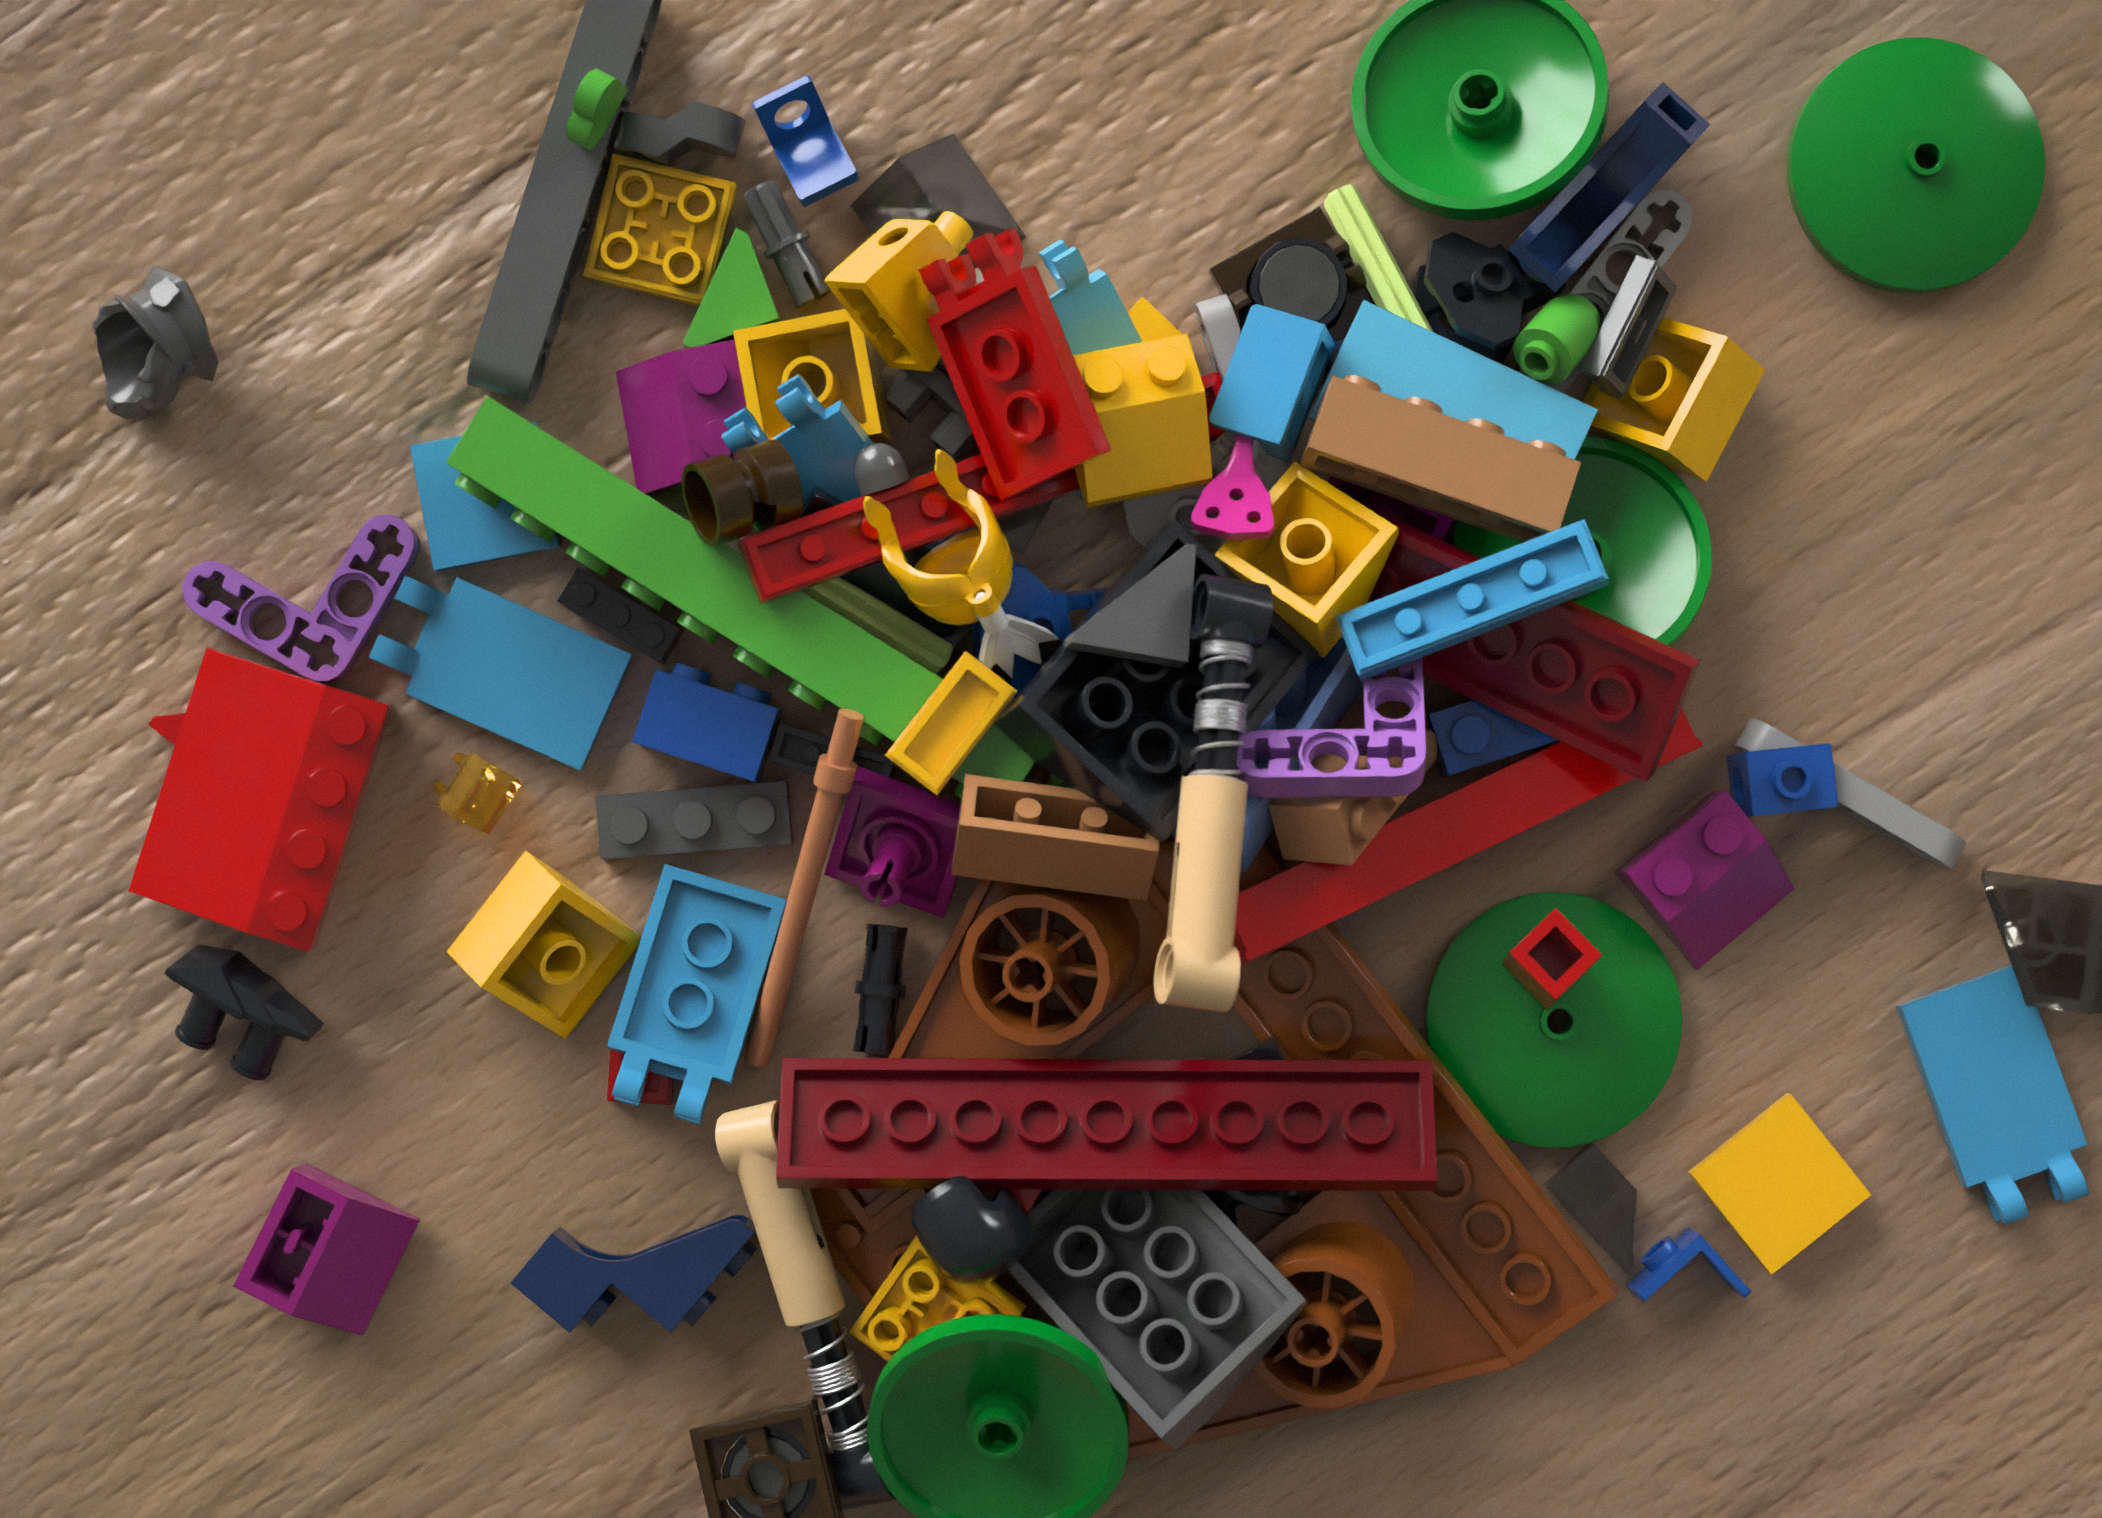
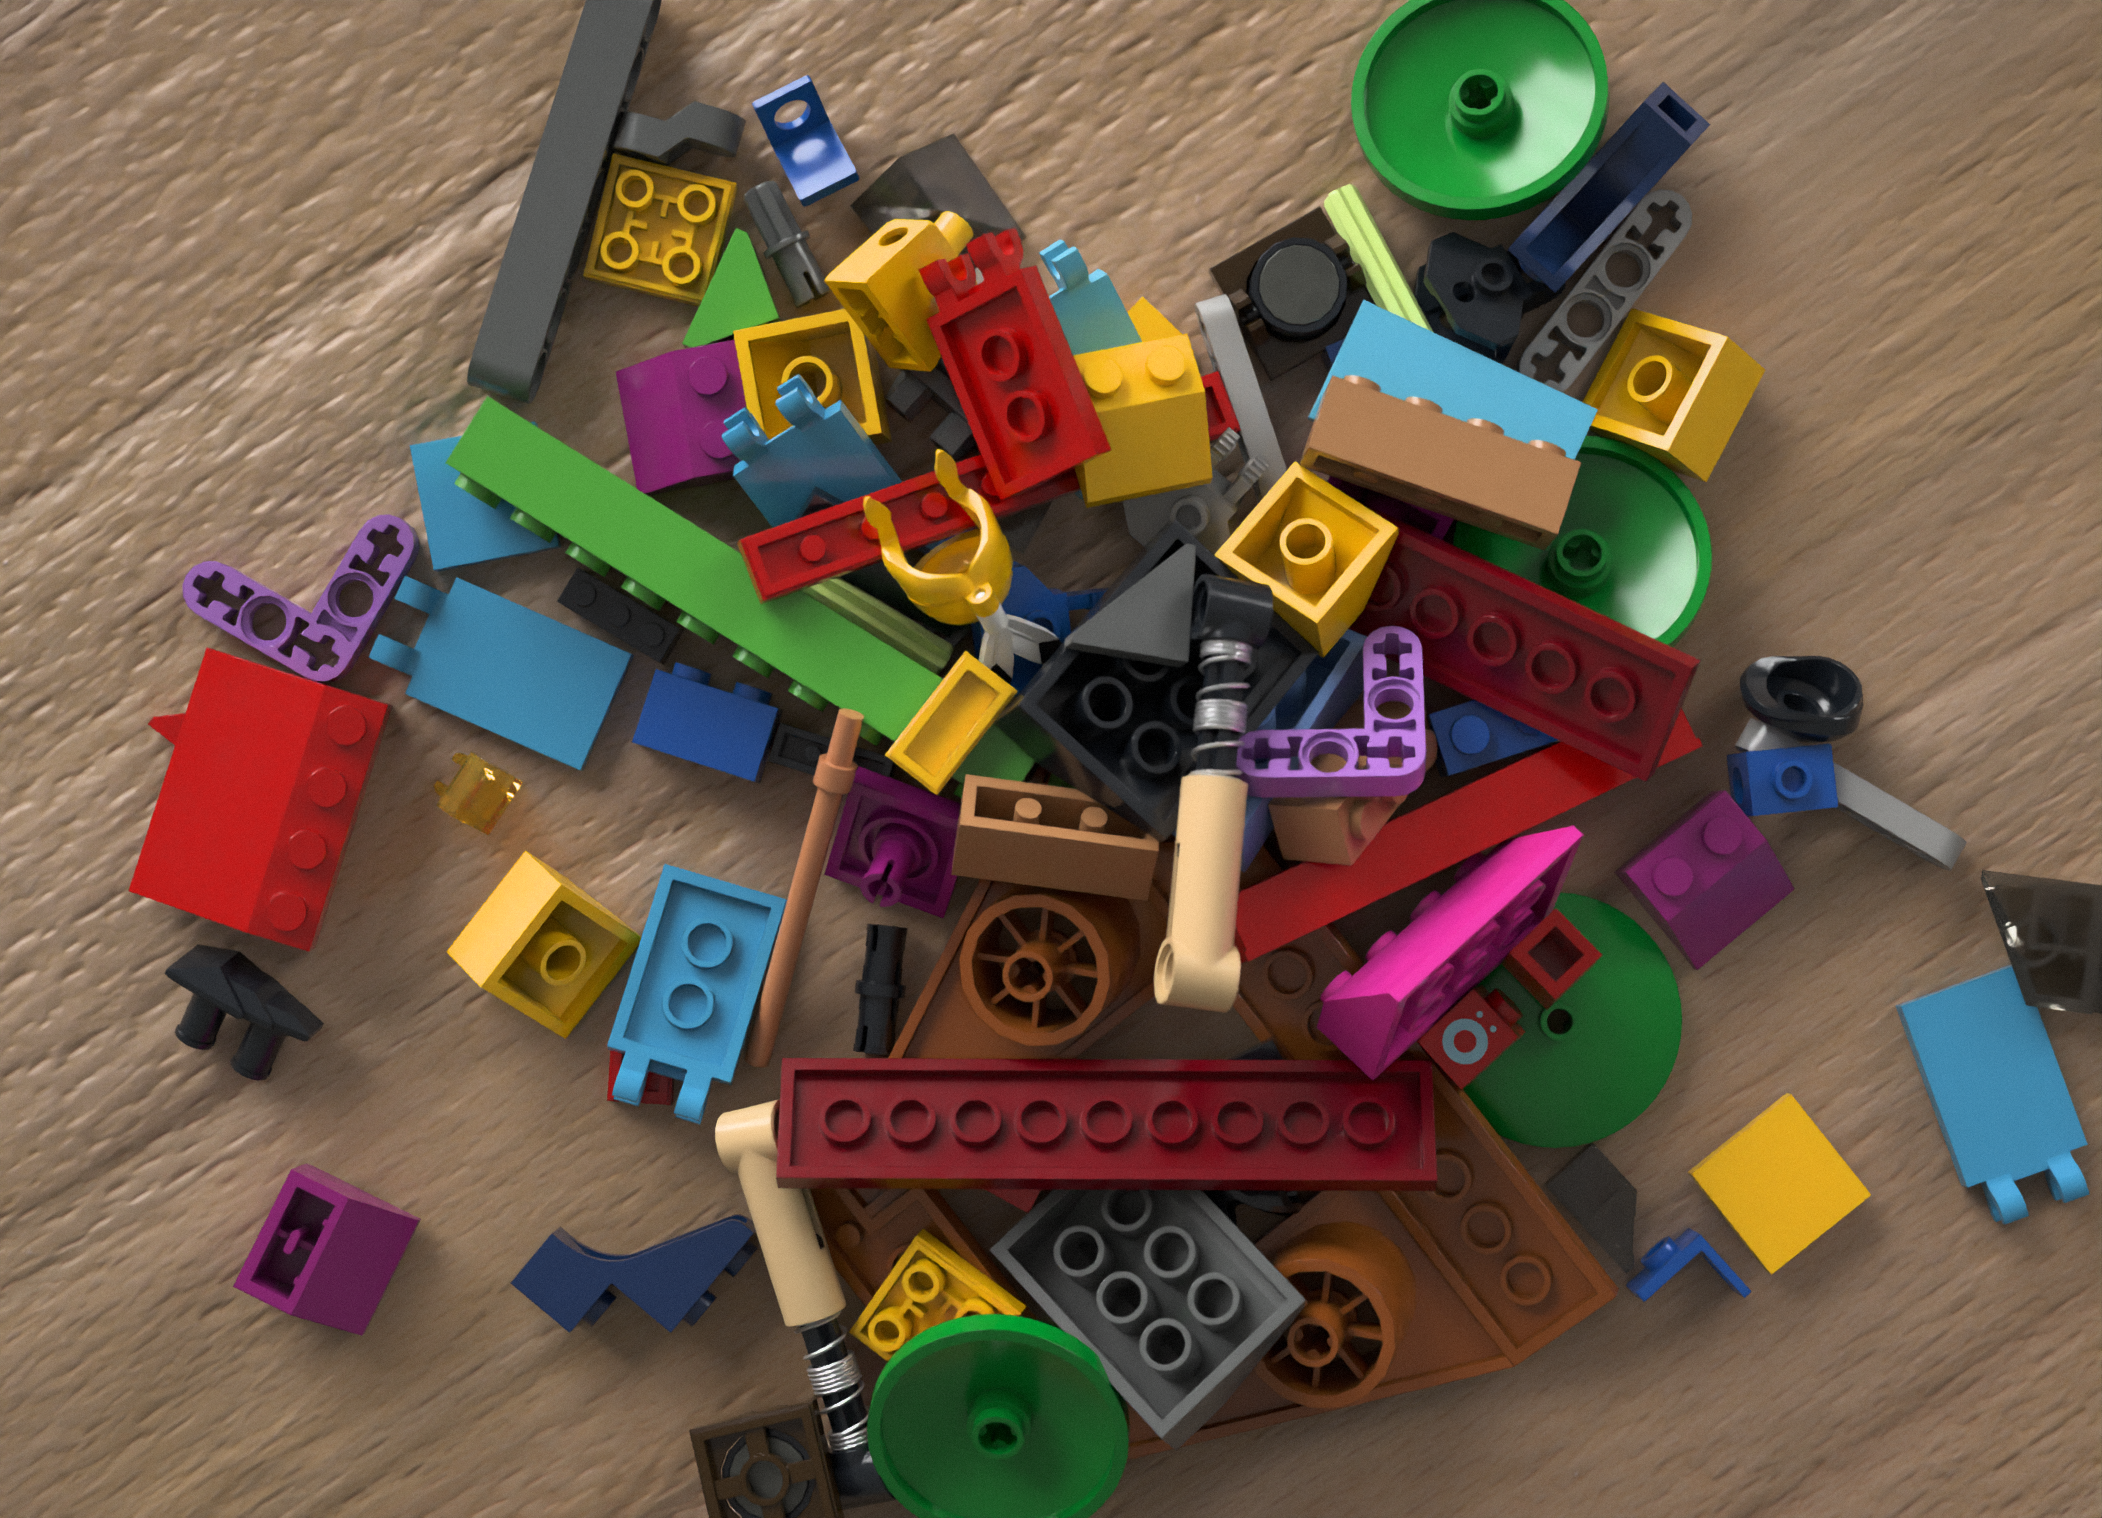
(152, 345): dark grey piece -> none
(594, 108): bright green tile -> none
(694, 820): dark grey plate -> none
(733, 495): dark brown wheel -> none
(879, 468): dark grey hinge -> none
(967, 1233): black helmet -> none
(1233, 515): dark pink piece -> none
(1273, 379): dark azure panel -> none
(1446, 948): none -> dark pink slope
(1472, 600): dark azure tile -> none
(1473, 1034): none -> red brick
(1557, 338): bright green brick -> none
(1629, 327): dark grey tile -> none
(1804, 697): none -> black hat
(1871, 201): green dish -> none

